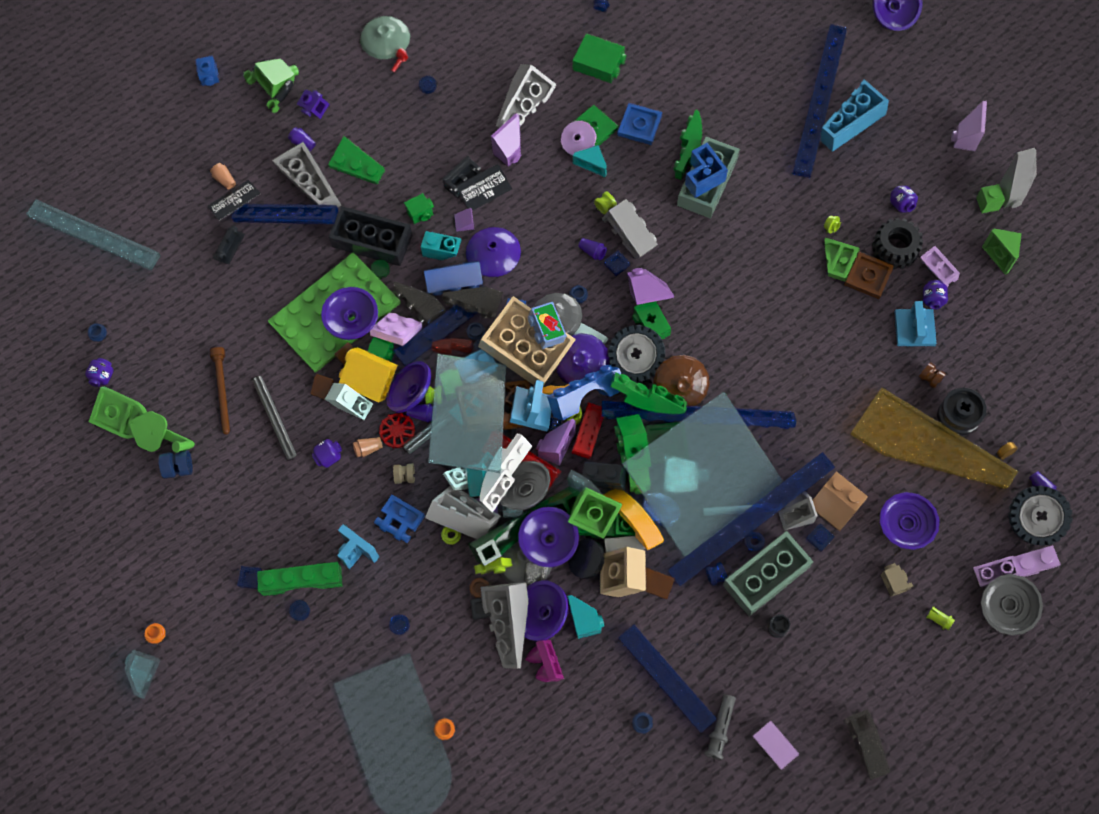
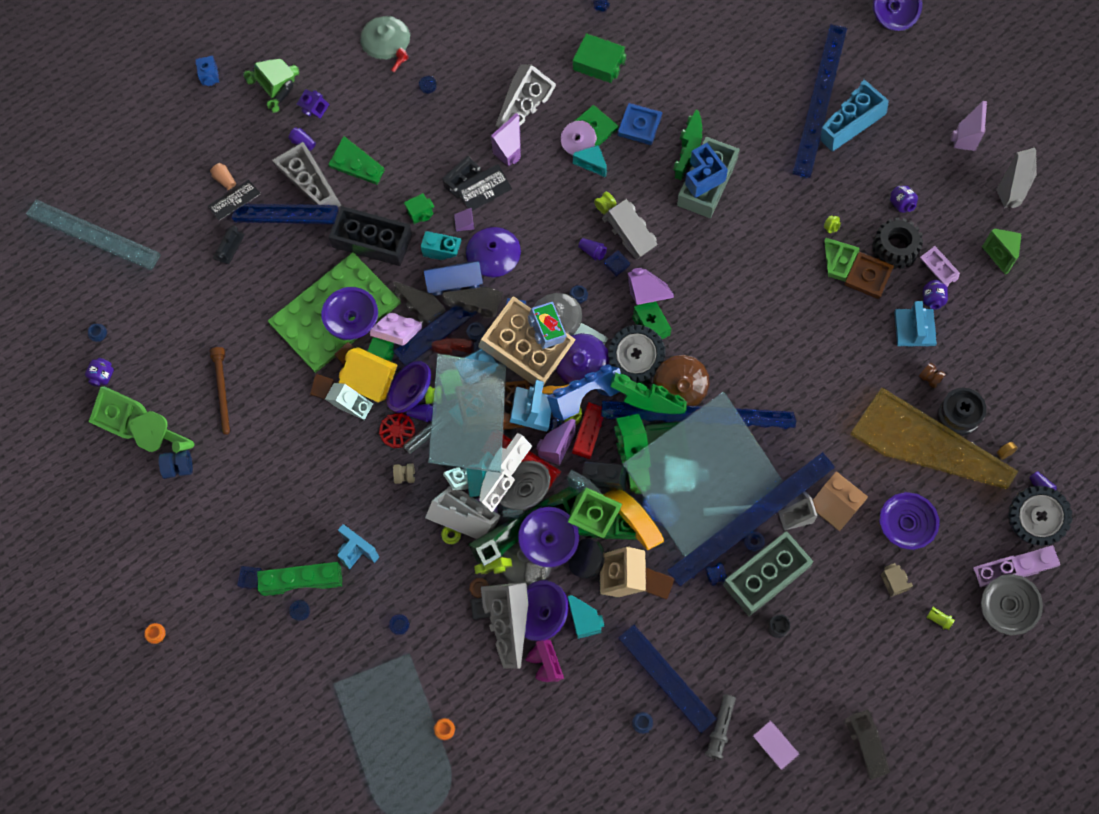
(140, 671): clear light blue slope -> none
(274, 417): dark grey axle -> none
(327, 453): dark purple head -> none
(366, 446): nougat cone -> none
(380, 269): dark green tile -> none
(402, 513): blue plate -> none
(620, 542): light grey slope -> none
(820, 537): clear blue plate -> none
(990, 198): bright green brick -> none

